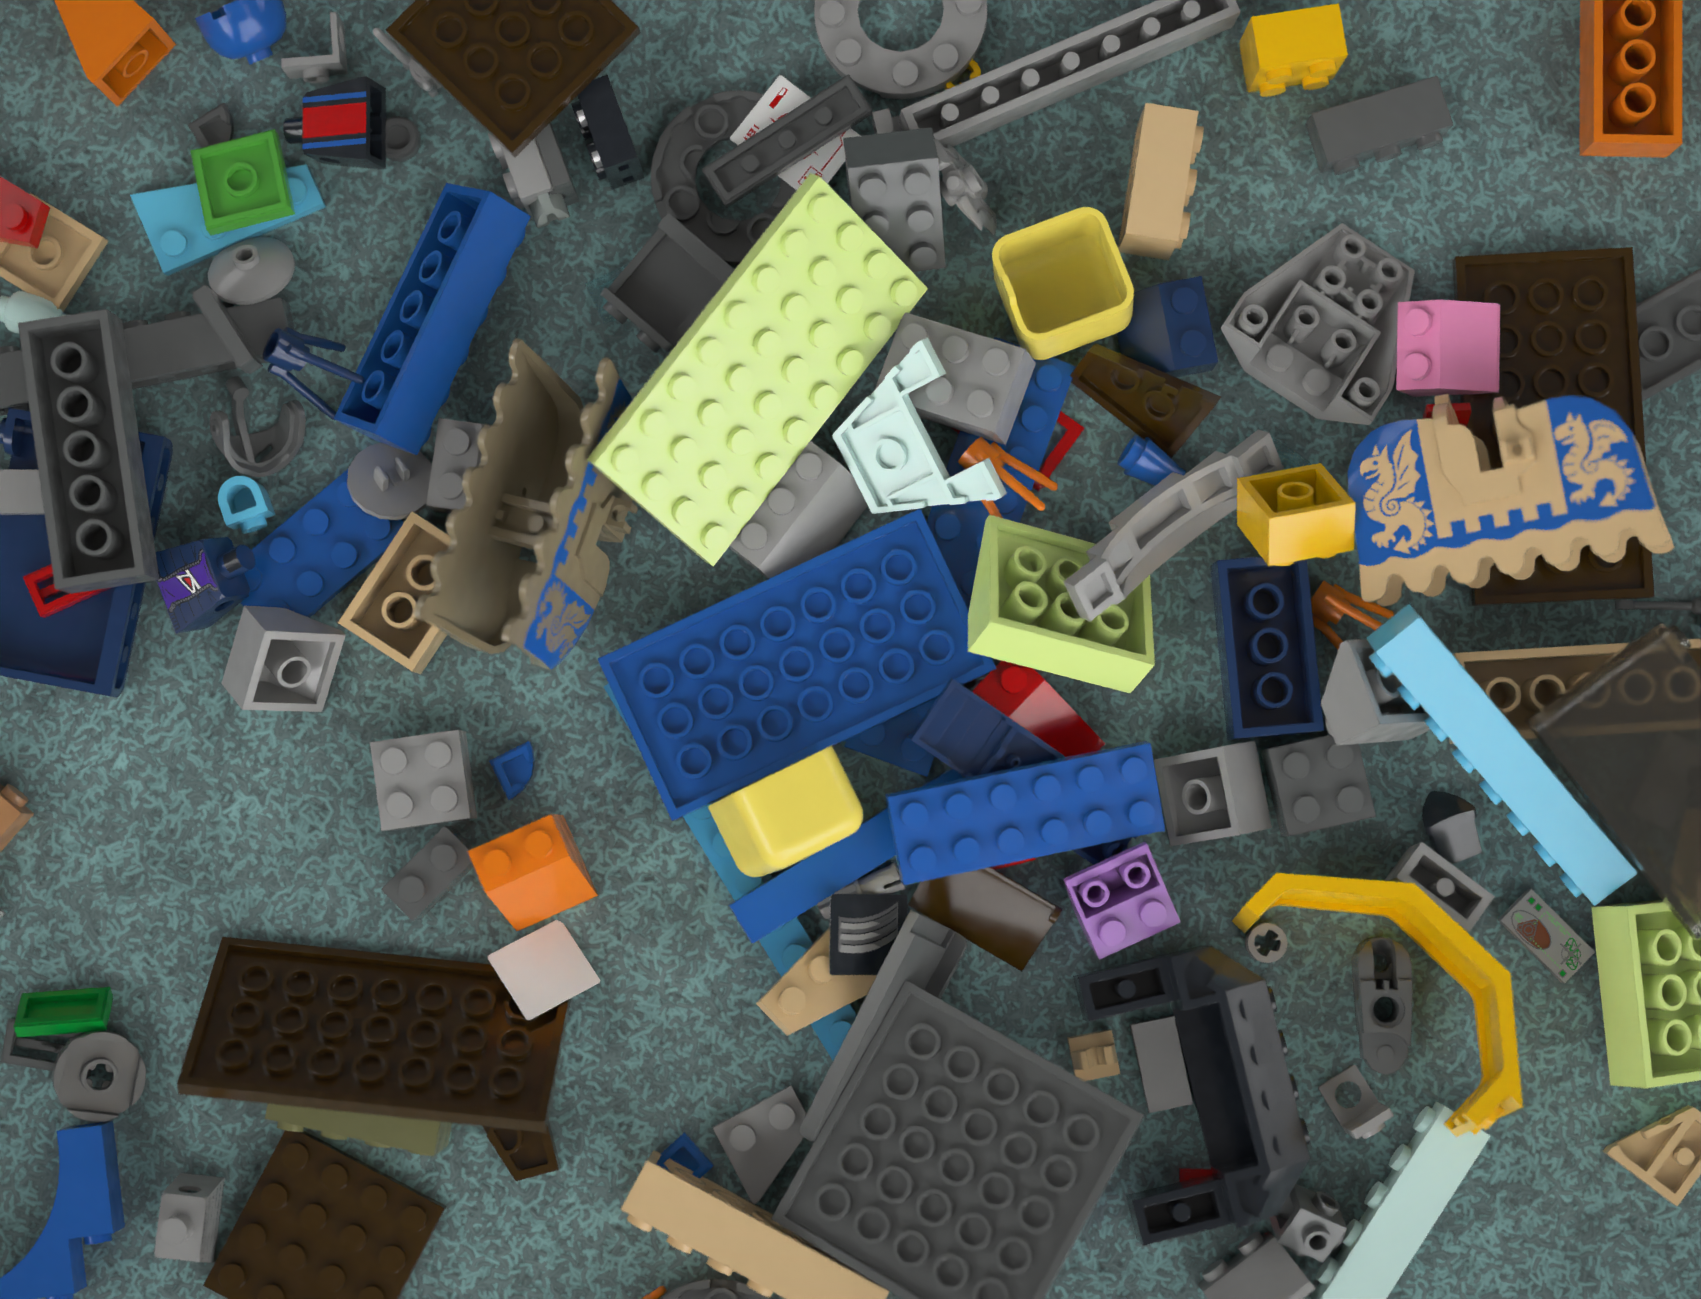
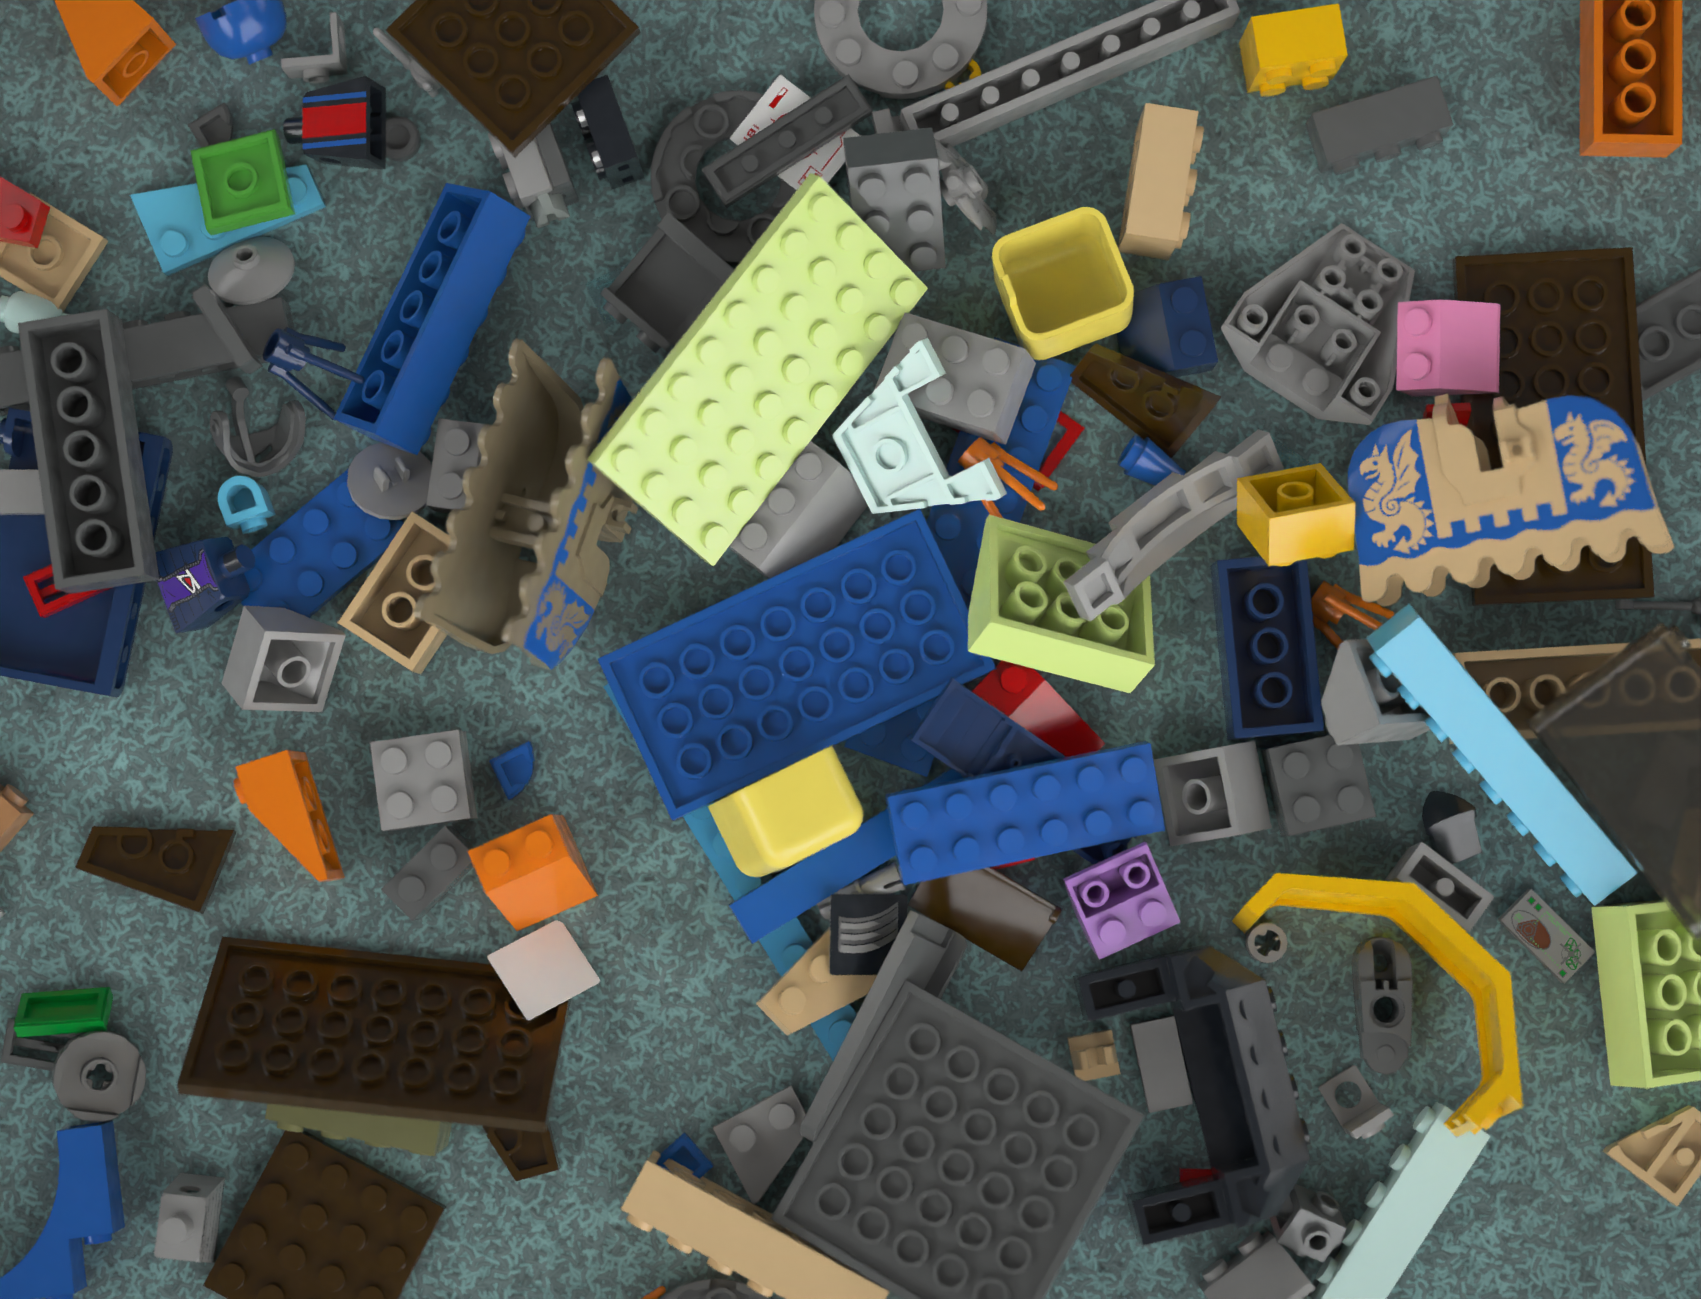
(162, 863): none -> dark brown wing
(287, 802): none -> orange slope

